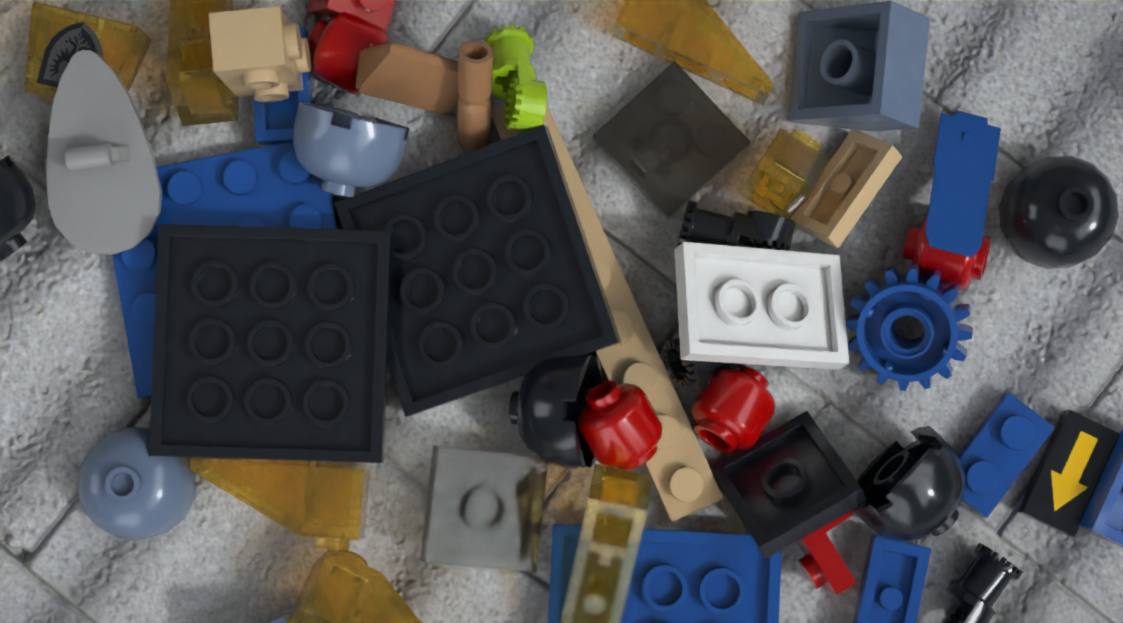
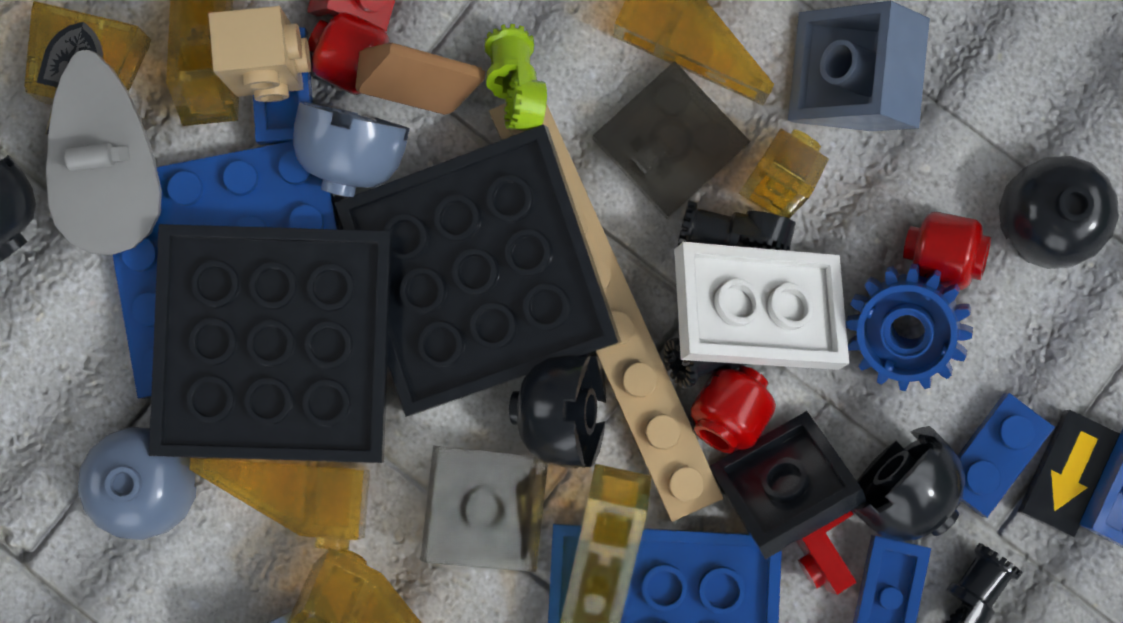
(474, 92): medium nougat piece -> none
(620, 425): red head -> none
(846, 187): tan plate -> none
(961, 182): blue piece -> none

